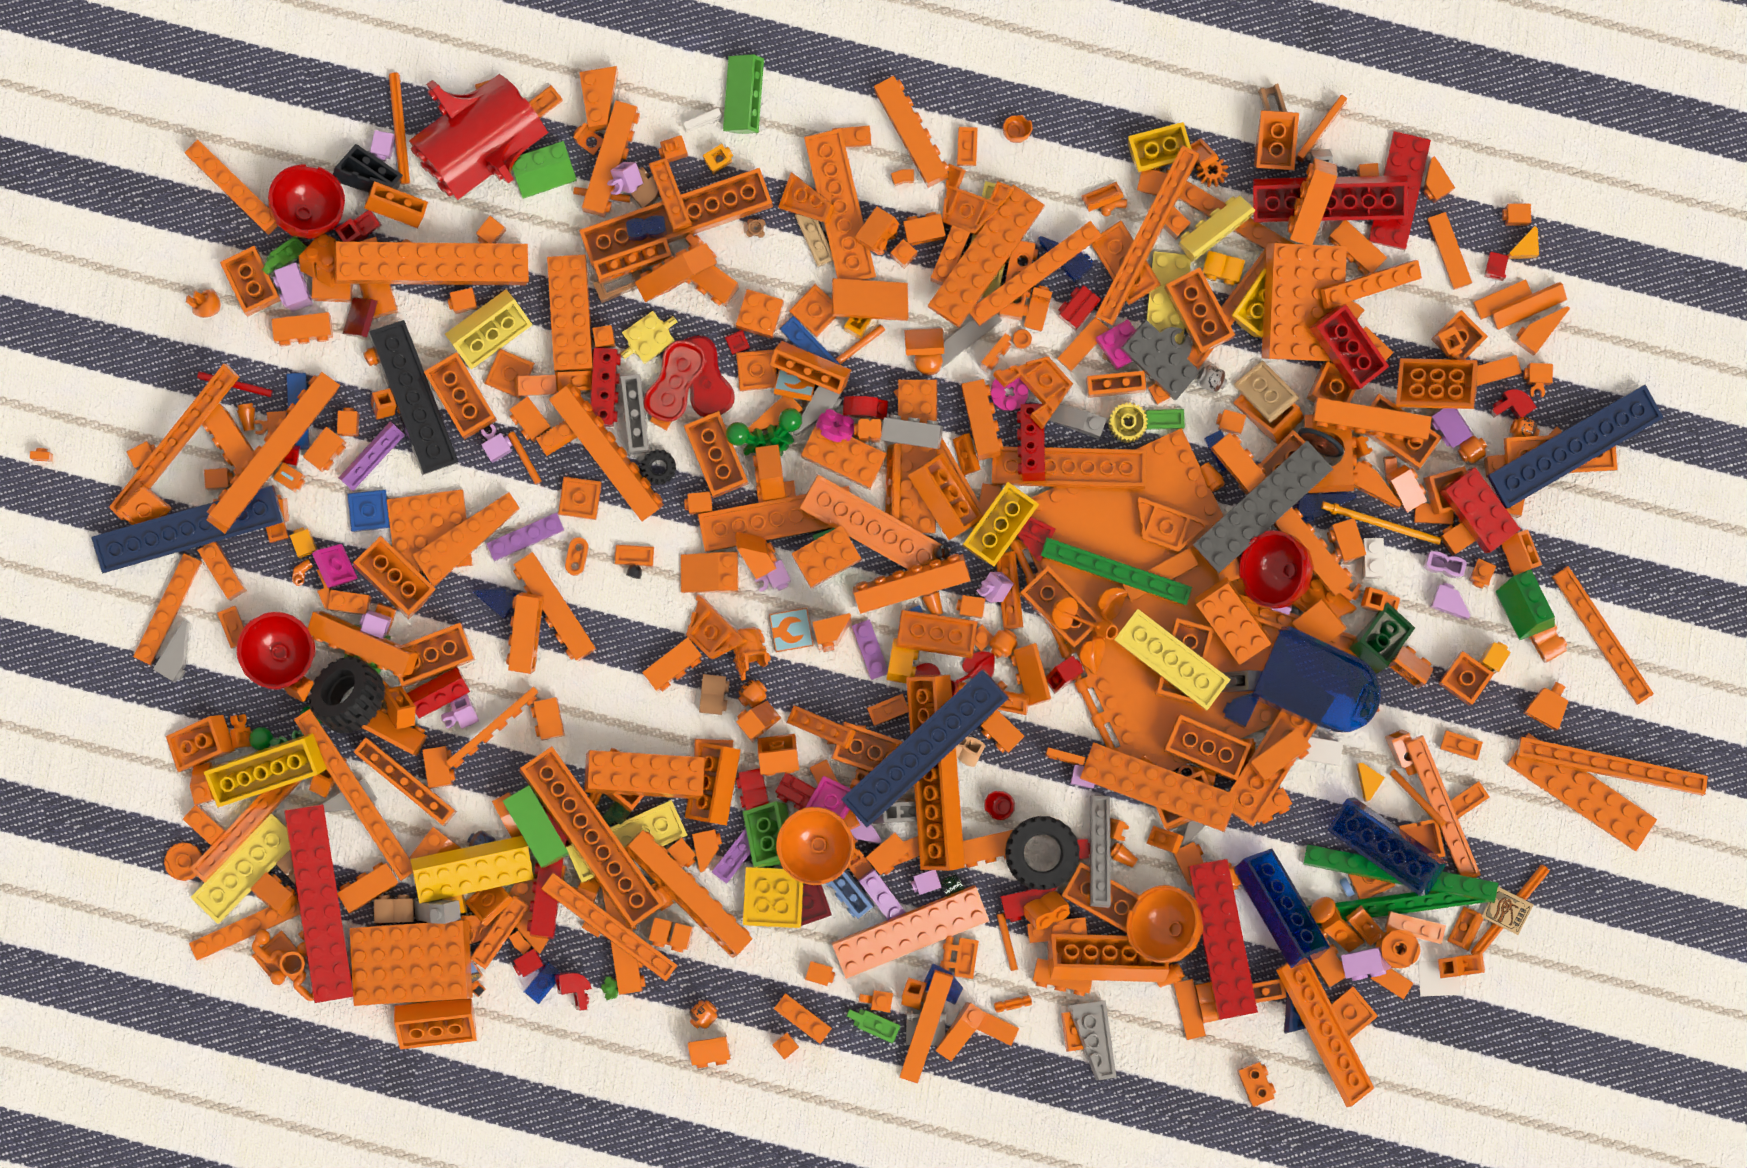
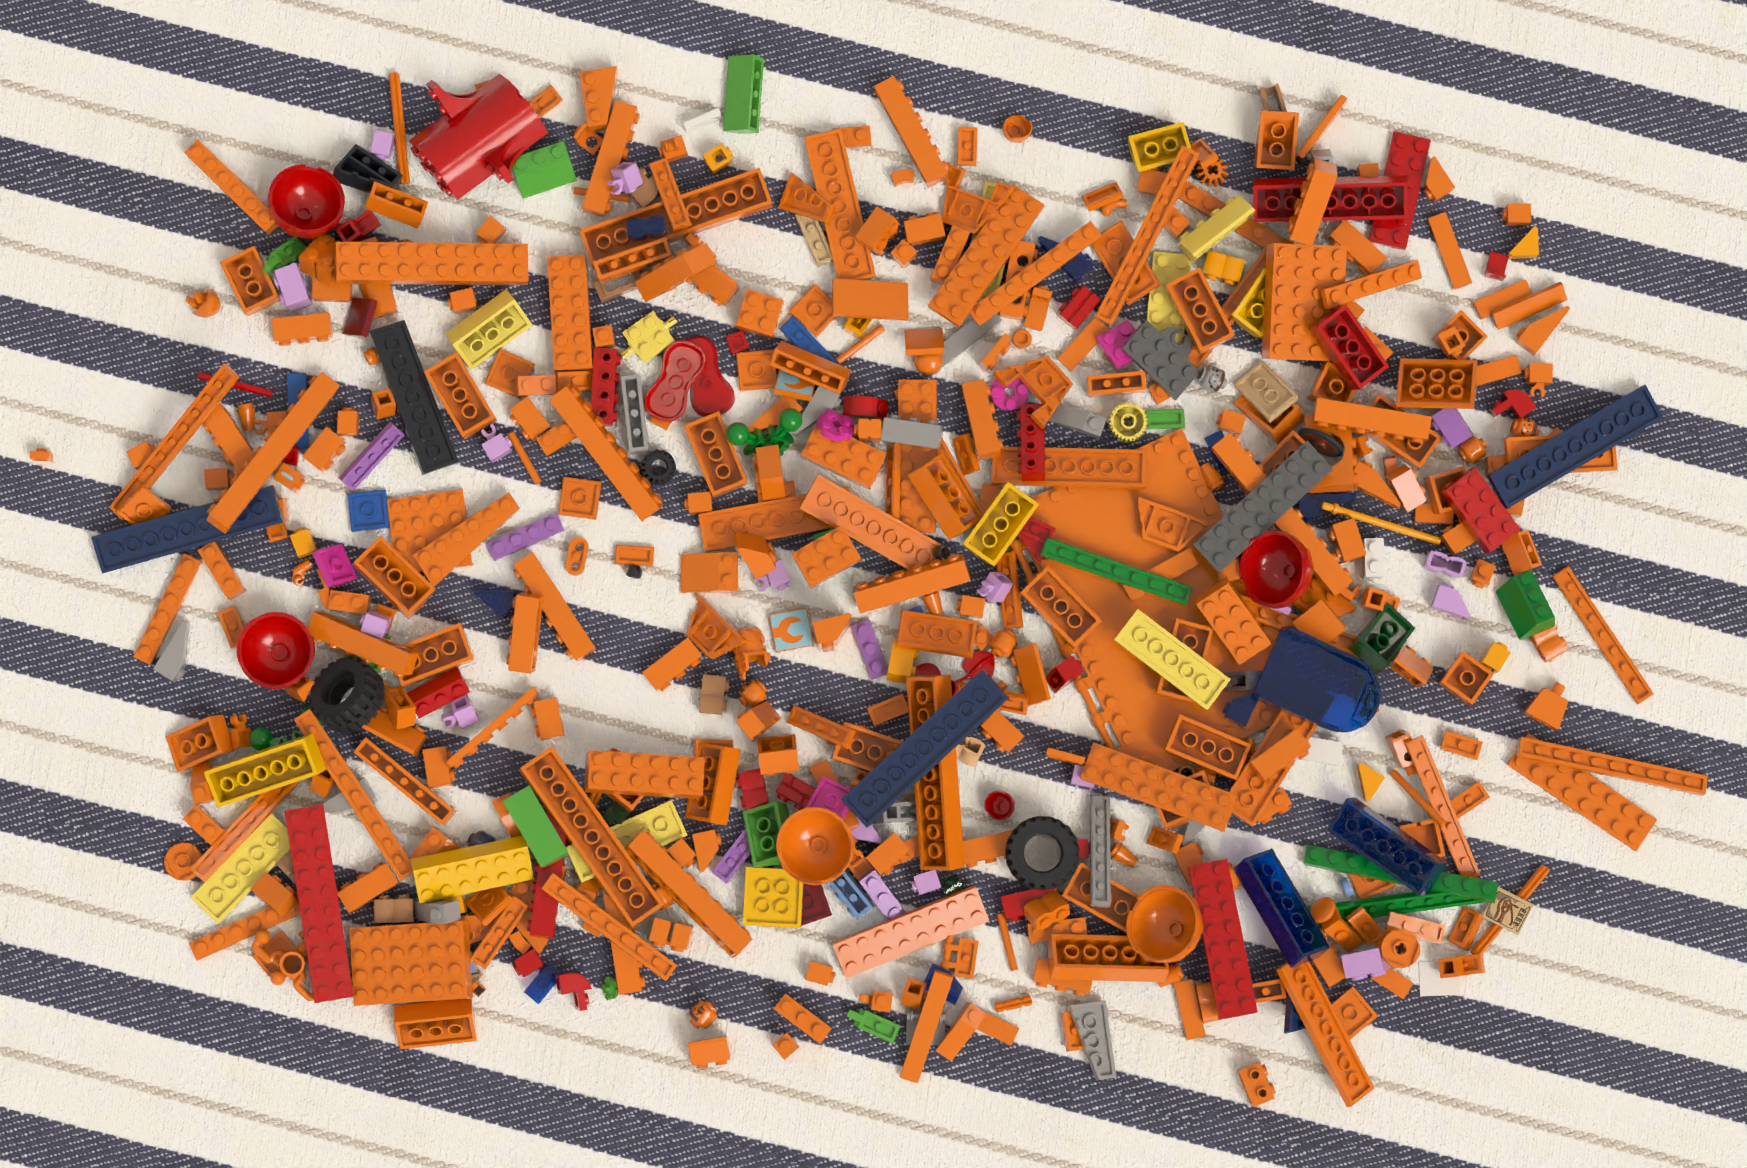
(755, 223): medium nougat plate -> none
(1110, 603): orange plant -> none

